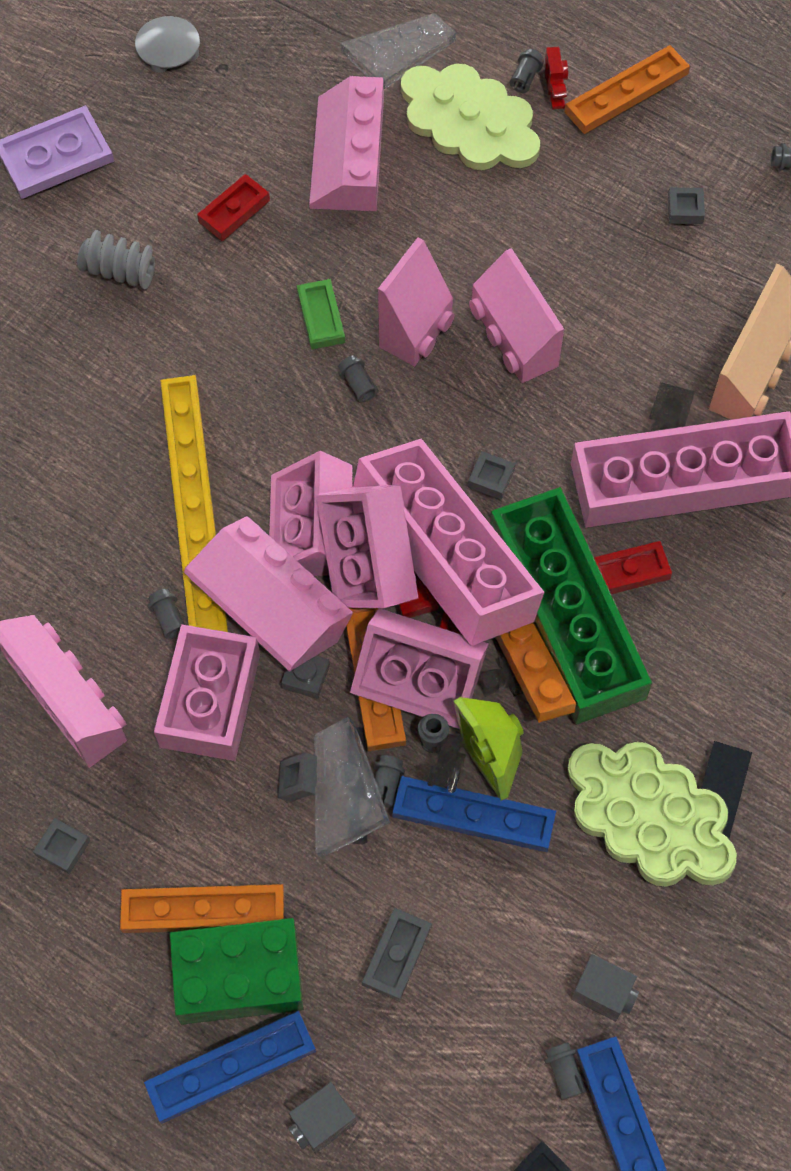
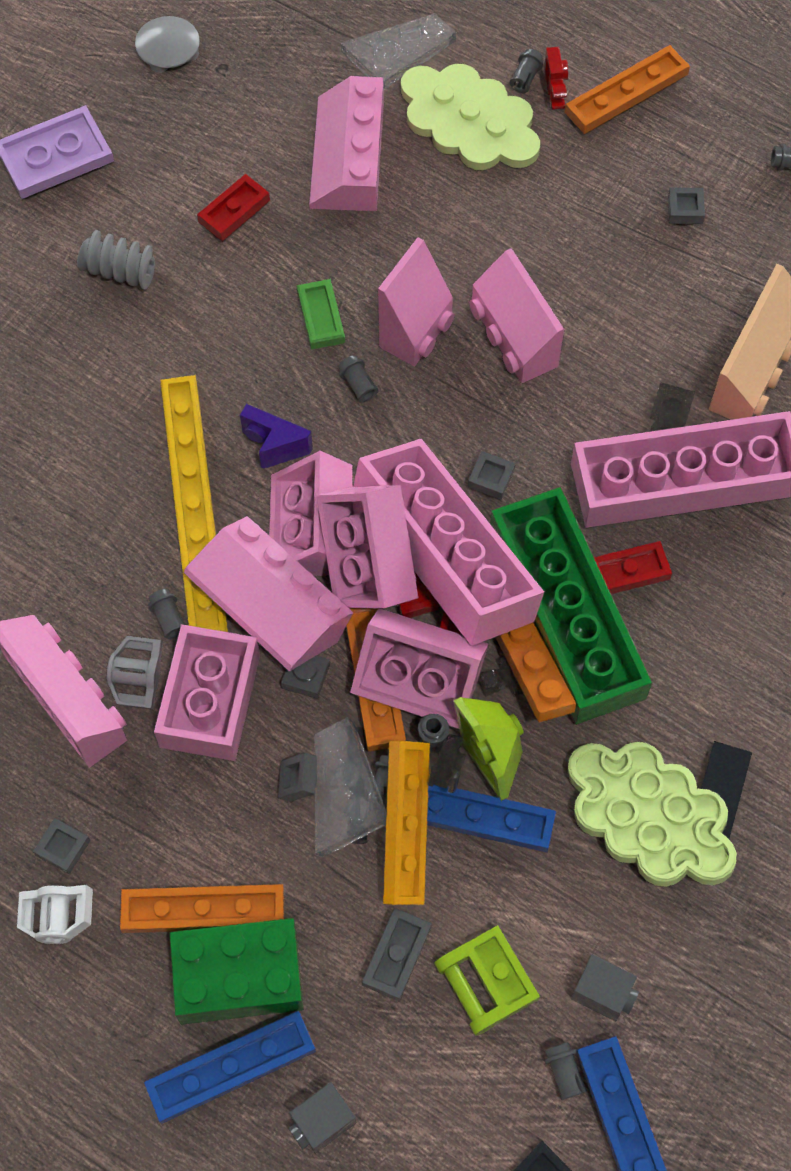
(55, 912): none -> white piece
(151, 668): none -> light grey piece
(281, 438): none -> dark purple slope
(406, 823): none -> light orange plate
(499, 973): none -> lime plate

